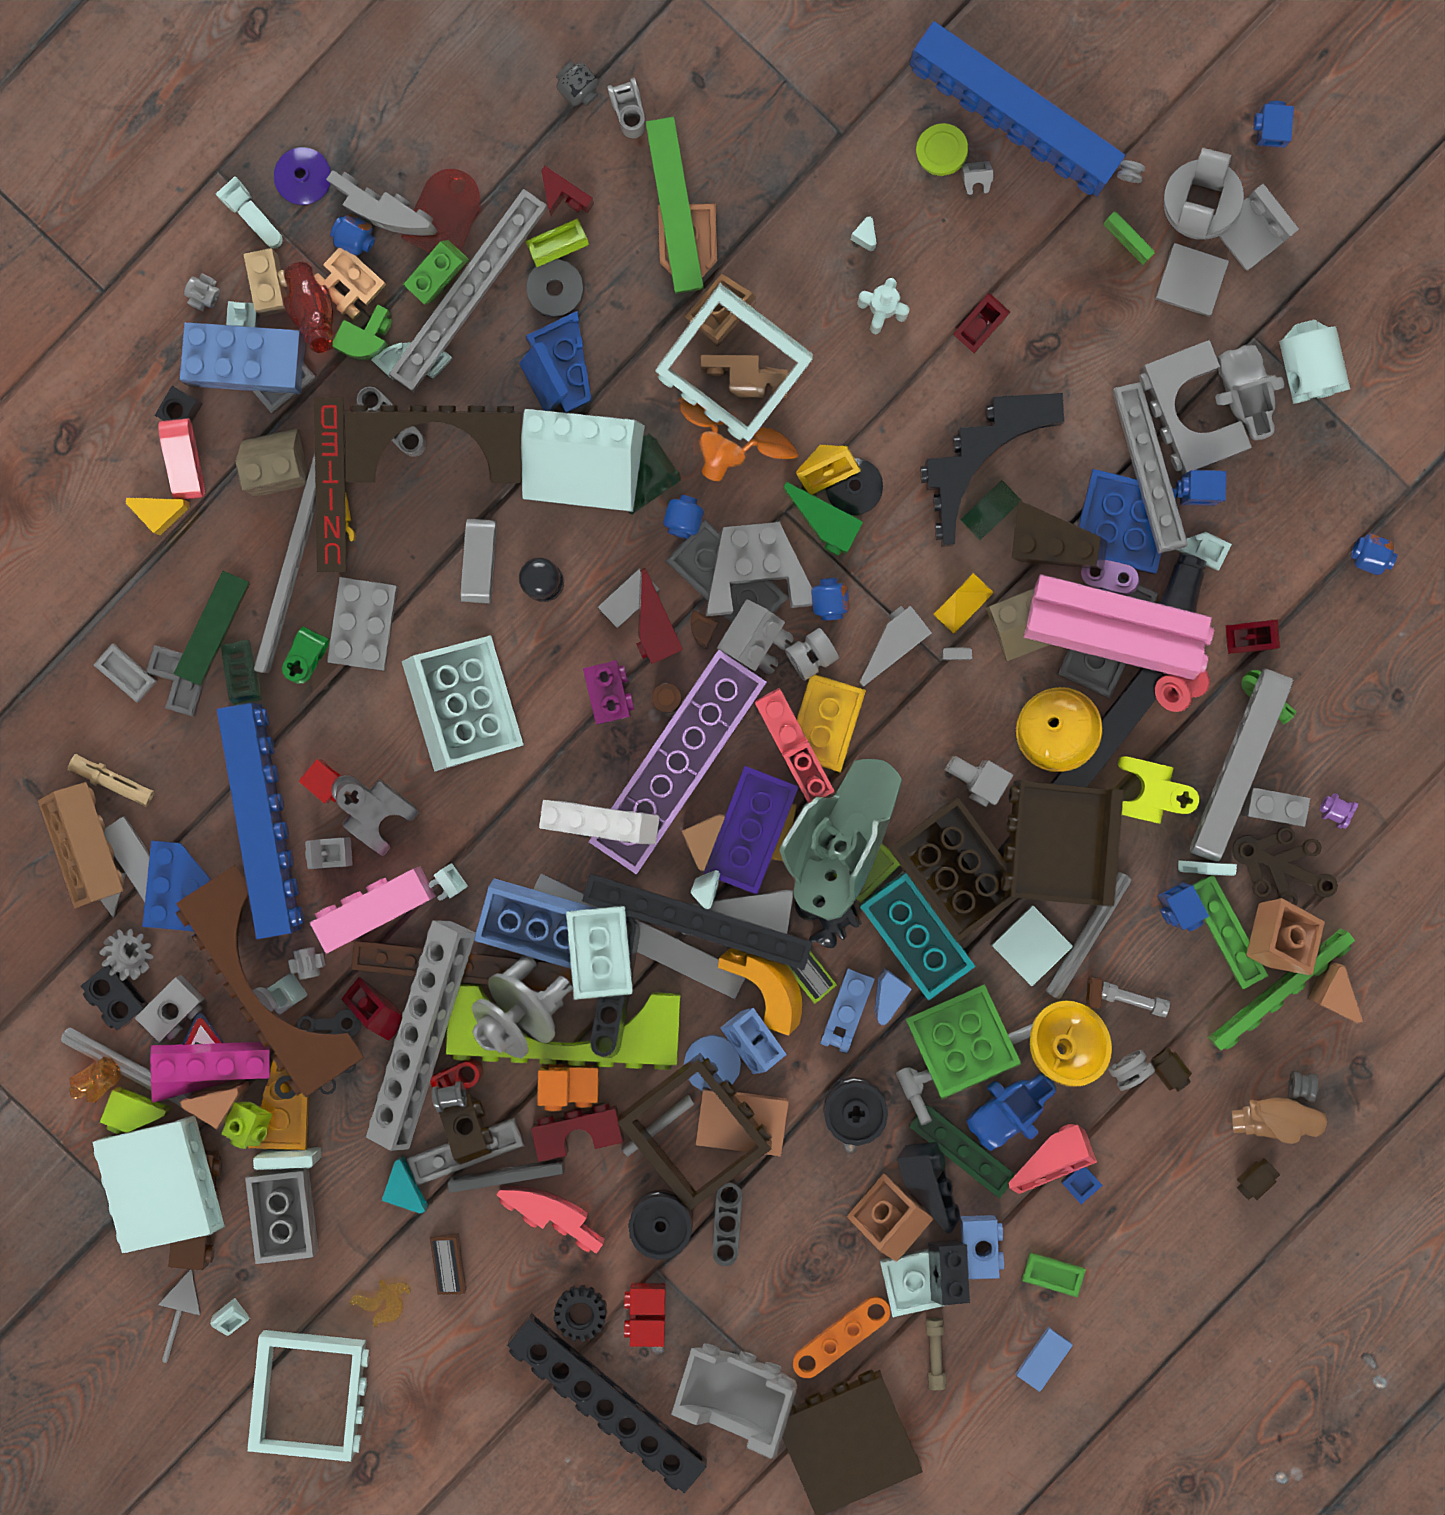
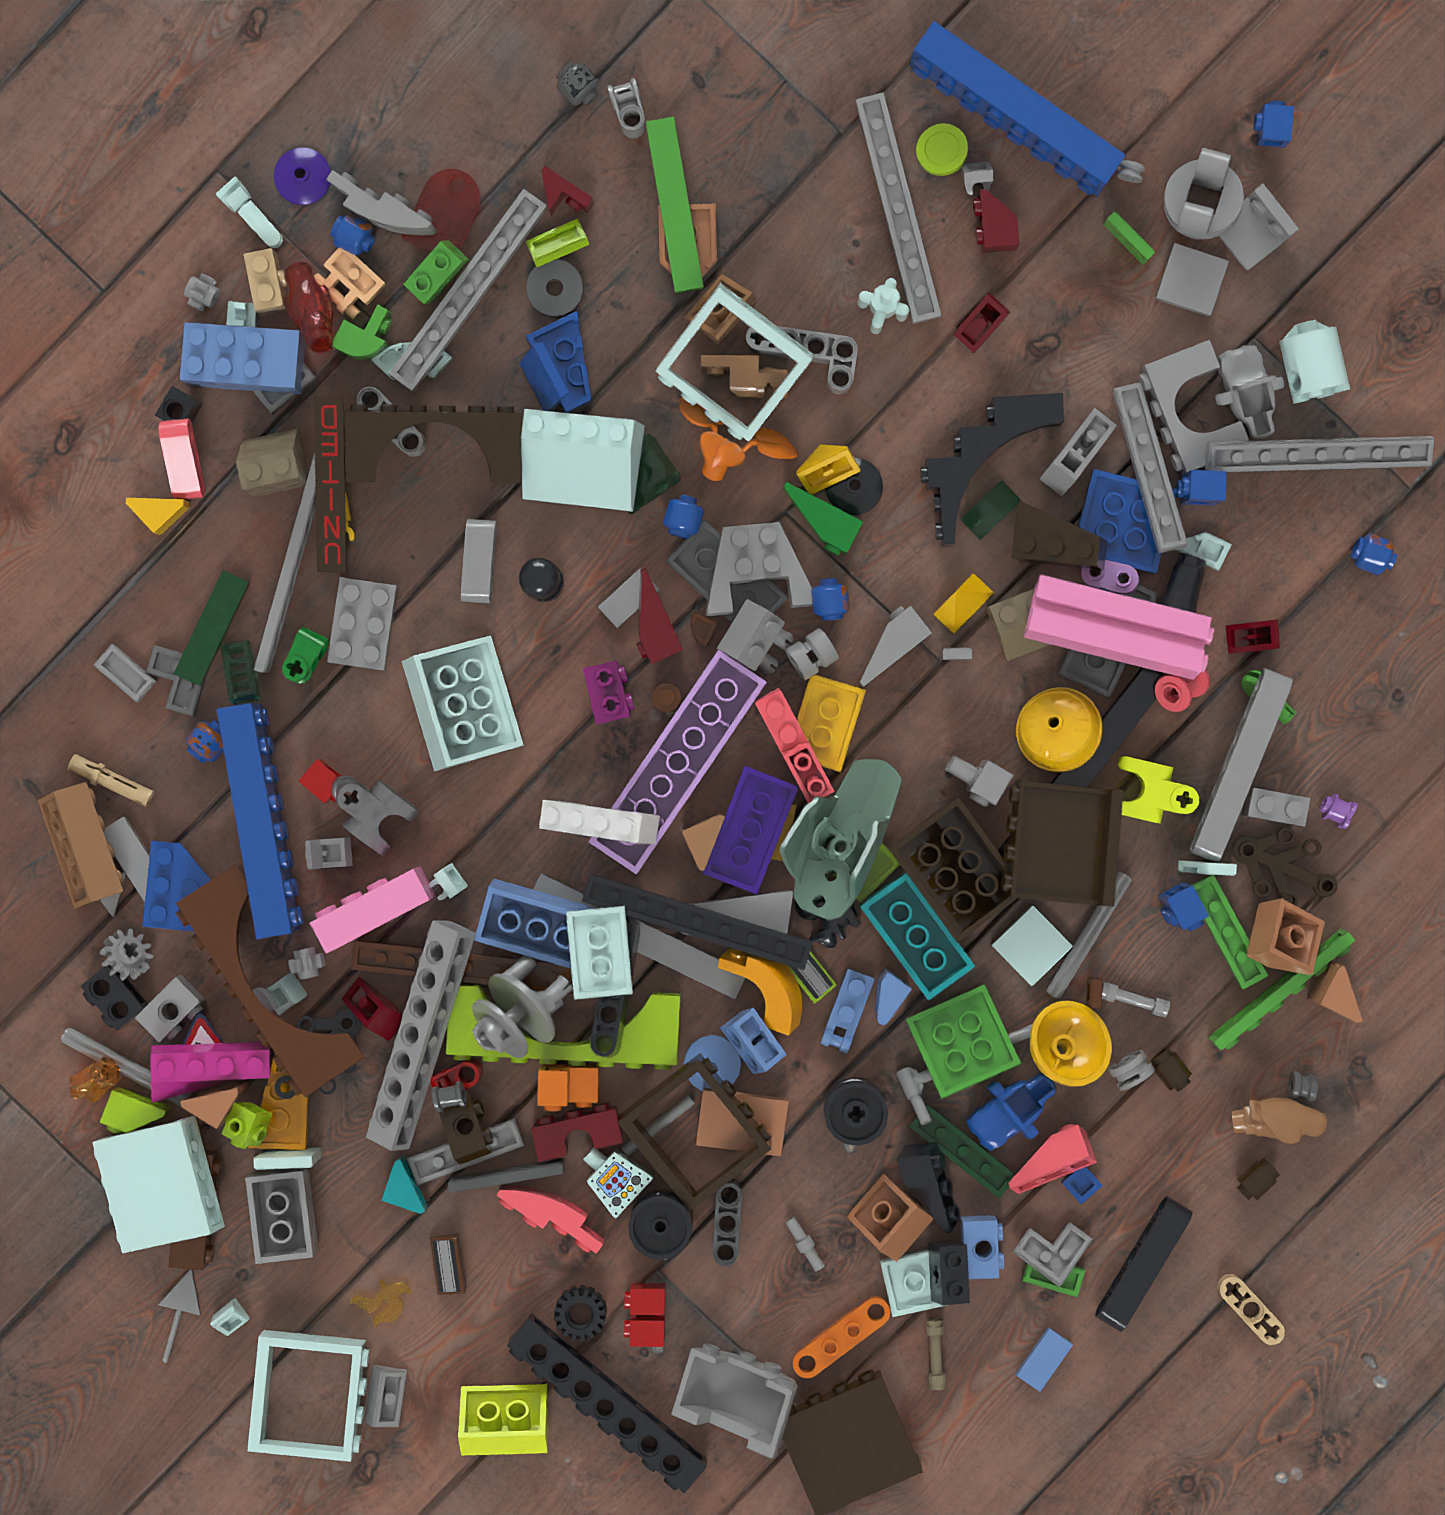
(205, 741): none -> blue head
(385, 1396): none -> light grey slope
(503, 1419): none -> neon yellow slope
(616, 1178): none -> light aqua torso
(705, 888): light aqua slope -> none
(804, 1244): none -> light grey bar
(827, 356): none -> light grey beam
(865, 234): light aqua slope -> none
(898, 208): none -> light grey plate
(997, 224): none -> dark red slope
(1055, 1259): none -> light grey tile
(1078, 452): none -> light grey slope
(1143, 1263): none -> black beam
(1250, 1321): none -> tan beam
(1319, 454): none -> light grey tile

